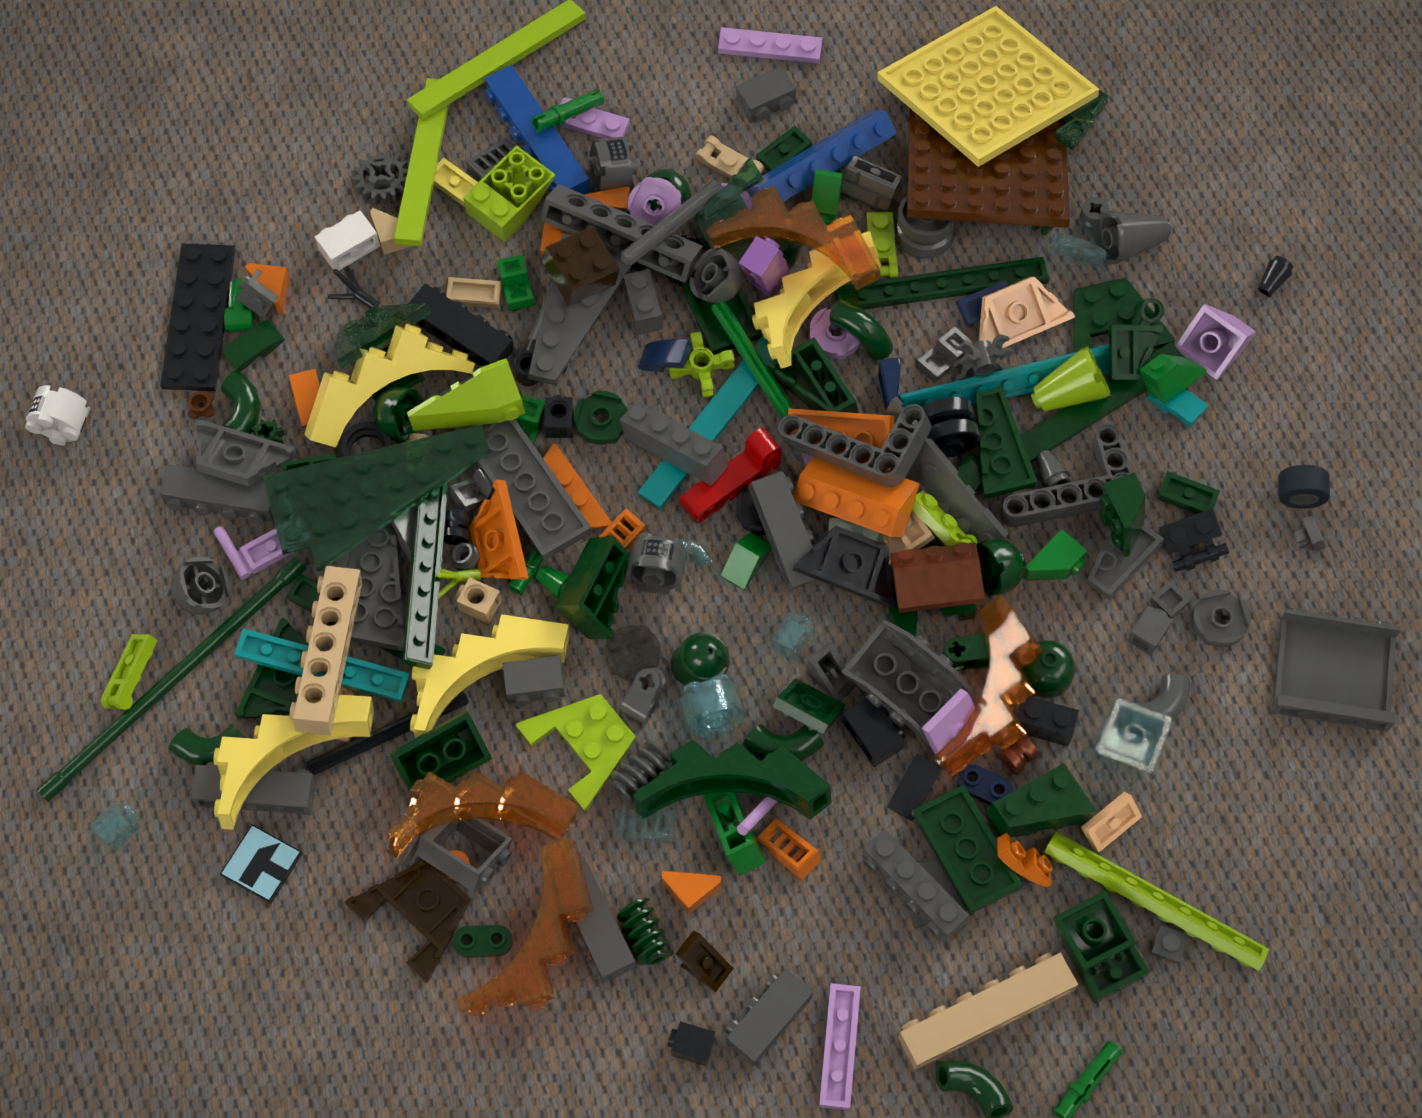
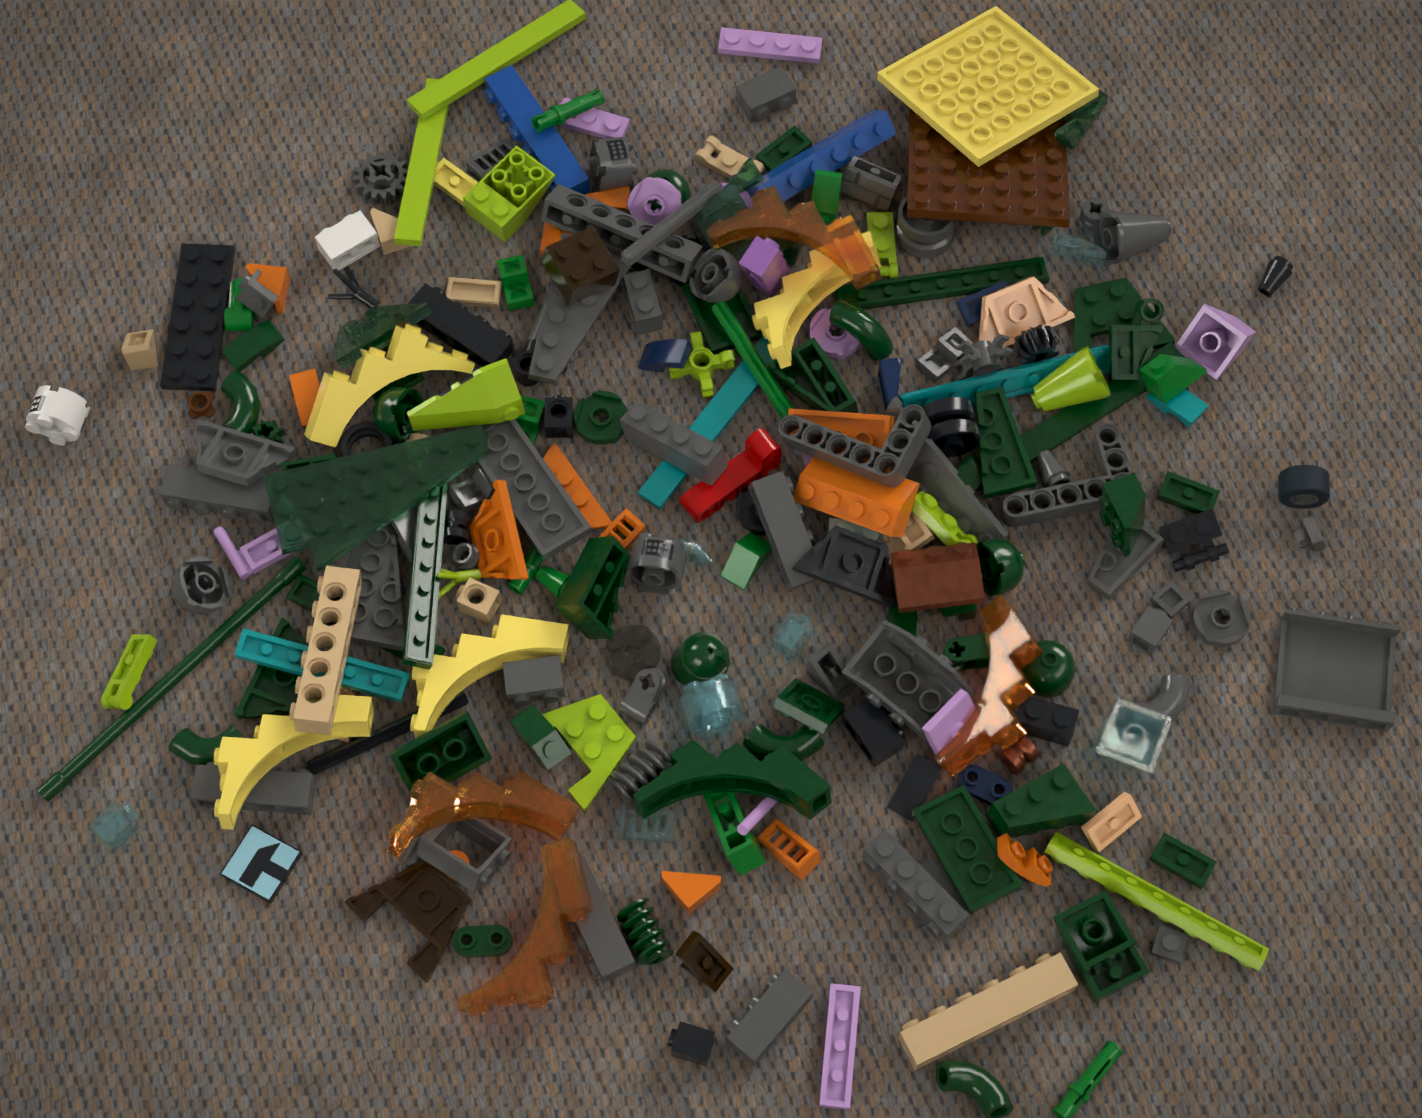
(140, 350): none -> tan slope
(540, 737): none -> dark green slope
(1036, 344): none -> black gear
(1057, 559): green slope -> none
(1183, 860): none -> dark green plate

